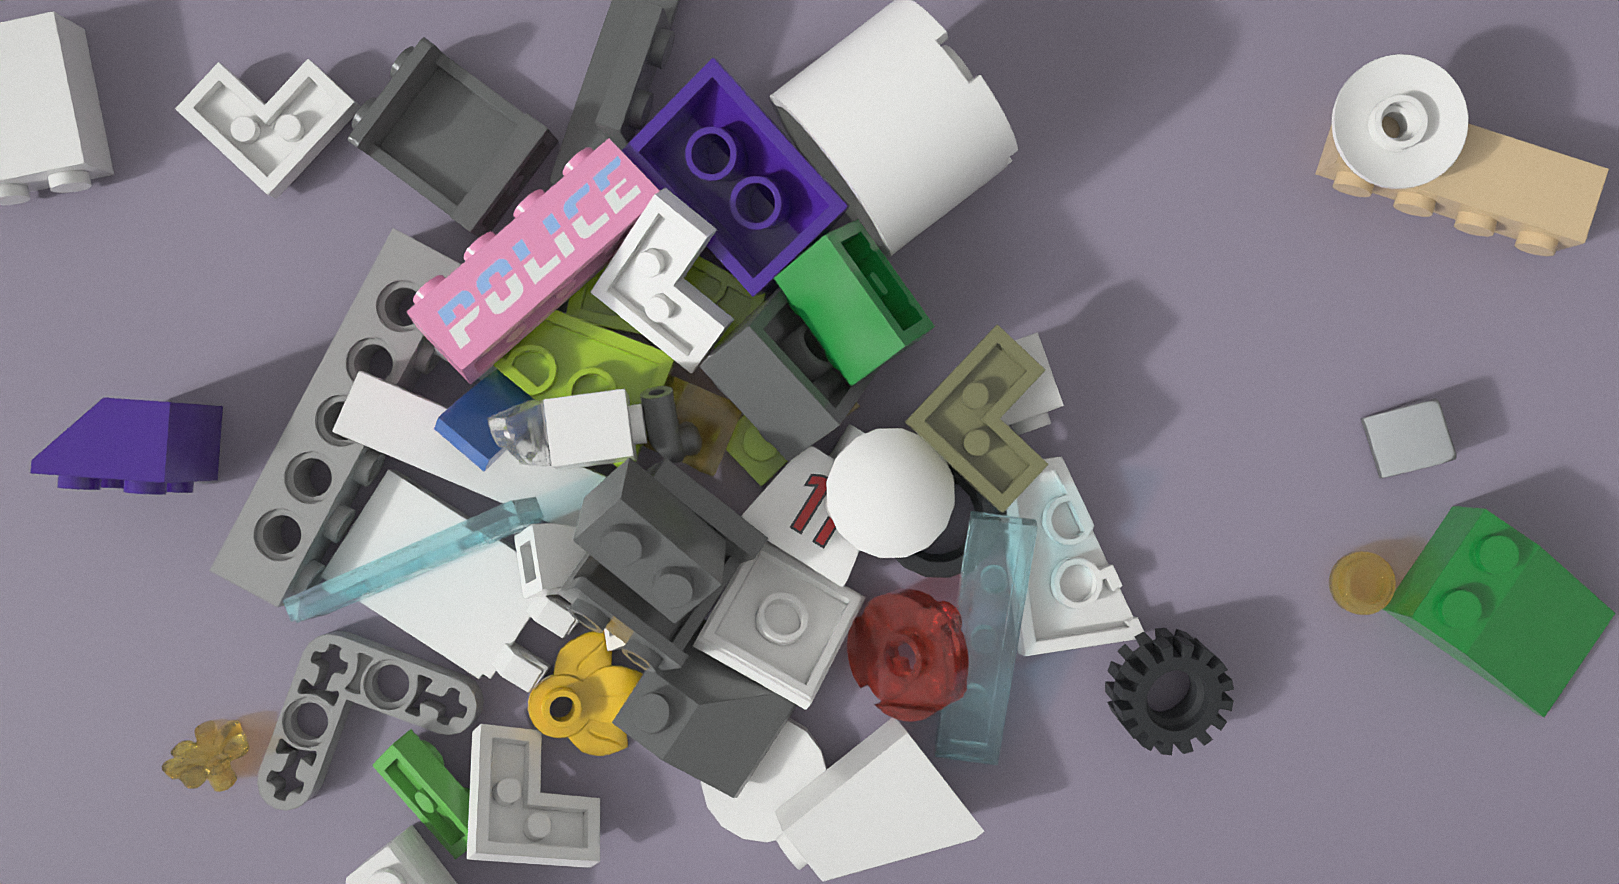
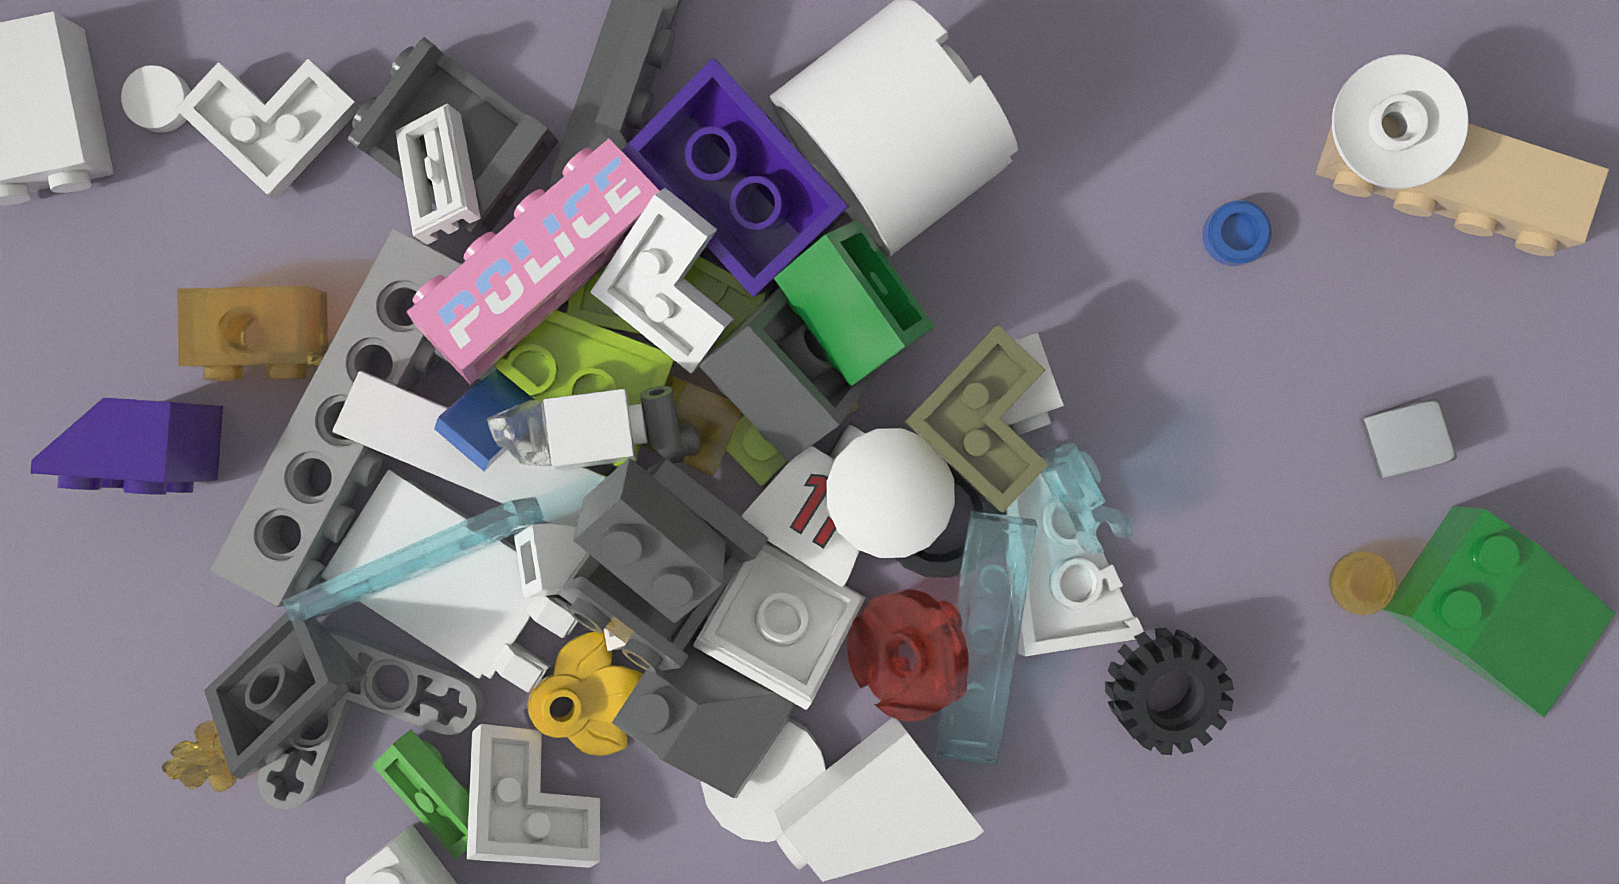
(152, 96): none -> white tile
(215, 325): none -> clear yellow brick
(278, 692): none -> dark grey slope
(447, 168): none -> white tile
(1073, 484): none -> clear light blue plate
(1237, 233): none -> blue tile

